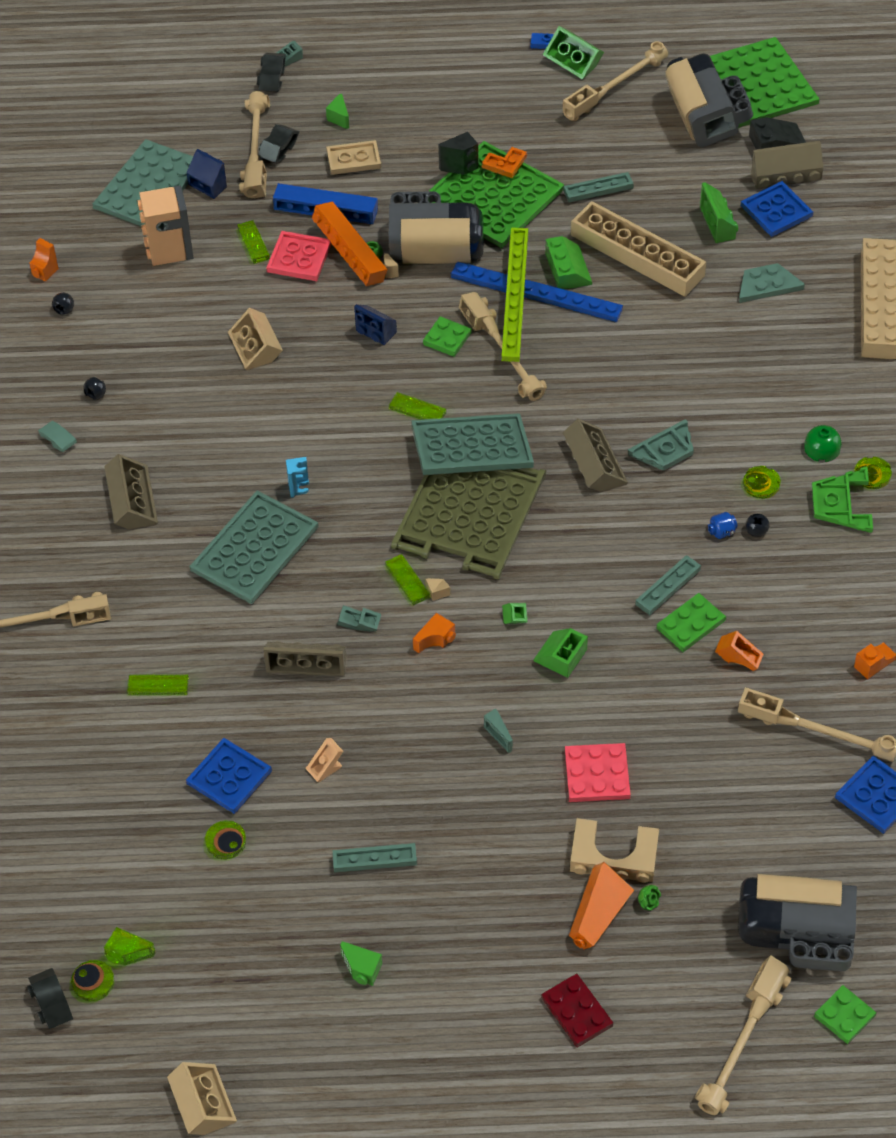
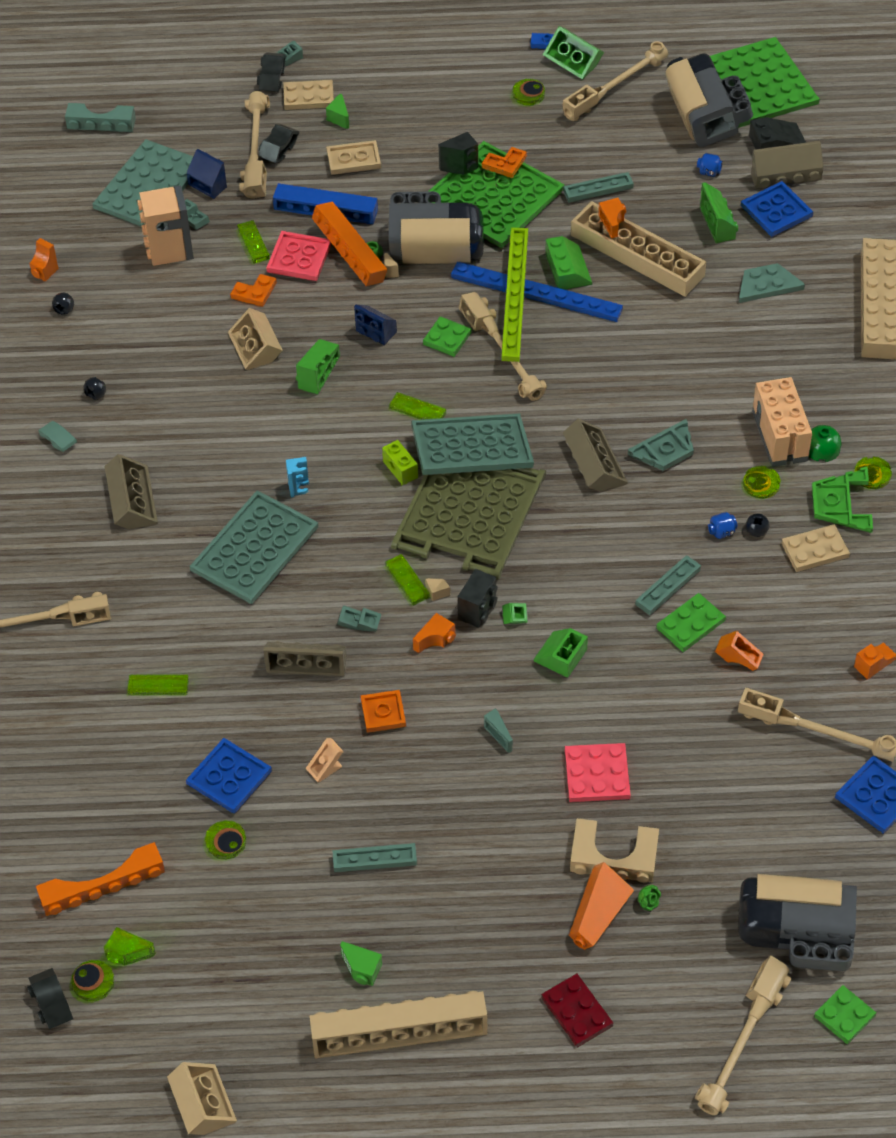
(60, 894): none -> orange arch
(119, 119): none -> sand green arch
(195, 217): none -> sand green slope
(254, 294): none -> orange plate
(308, 94): none -> tan plate
(317, 366): none -> bright green wedge
(383, 711): none -> orange plate
(398, 1024): none -> tan brick
(400, 462): none -> lime brick
(477, 598): none -> pearl dark grey brick
(528, 92): none -> clear neon green tile
(611, 214): none -> orange arch
(709, 165): none -> blue head
(781, 421): none -> light nougat piece
(815, 548): none -> tan plate

